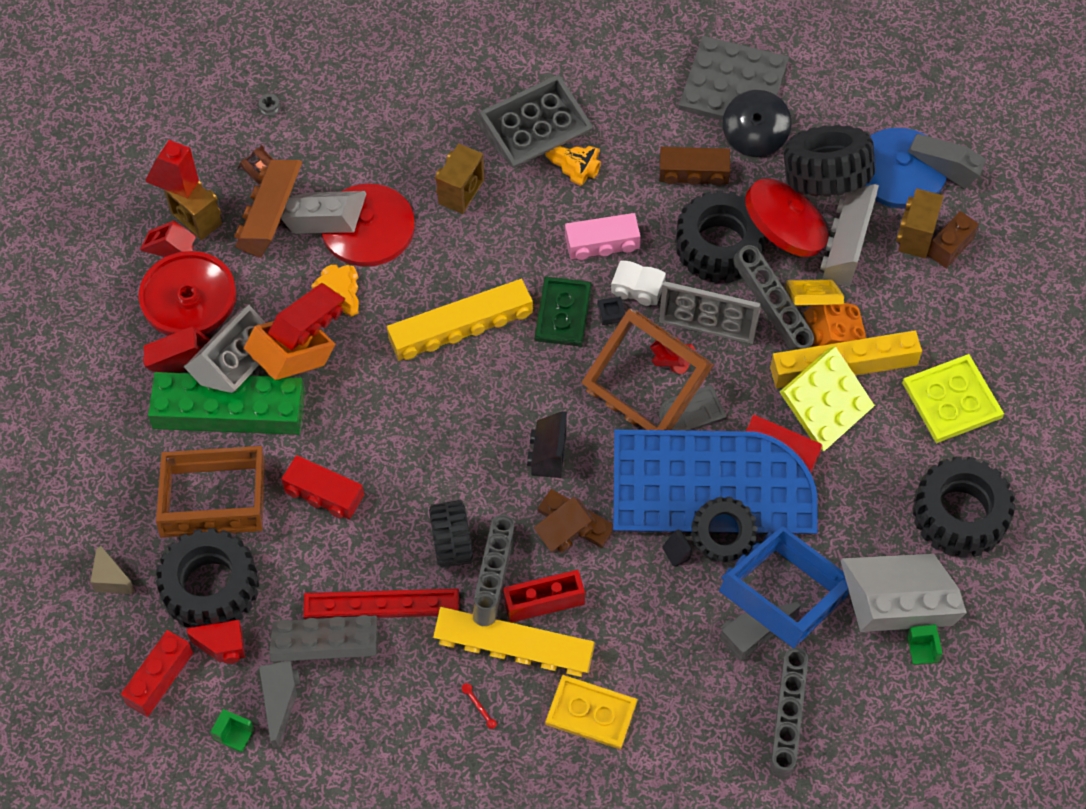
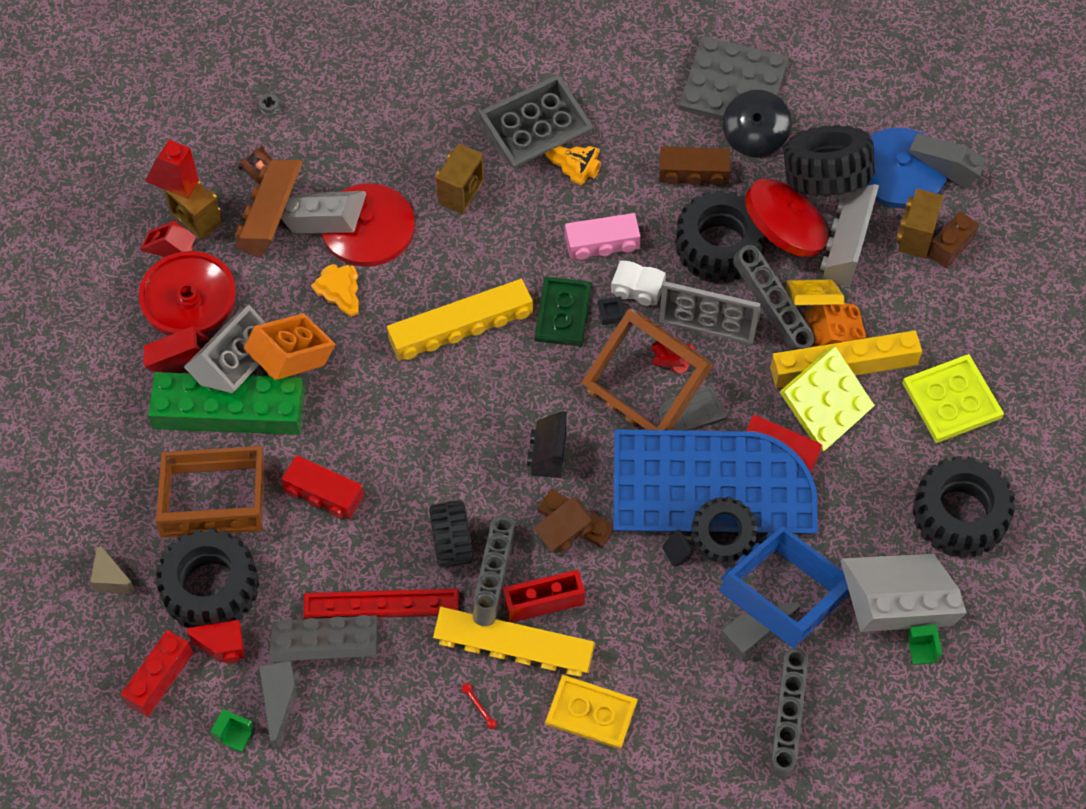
(307, 316): red brick -> none

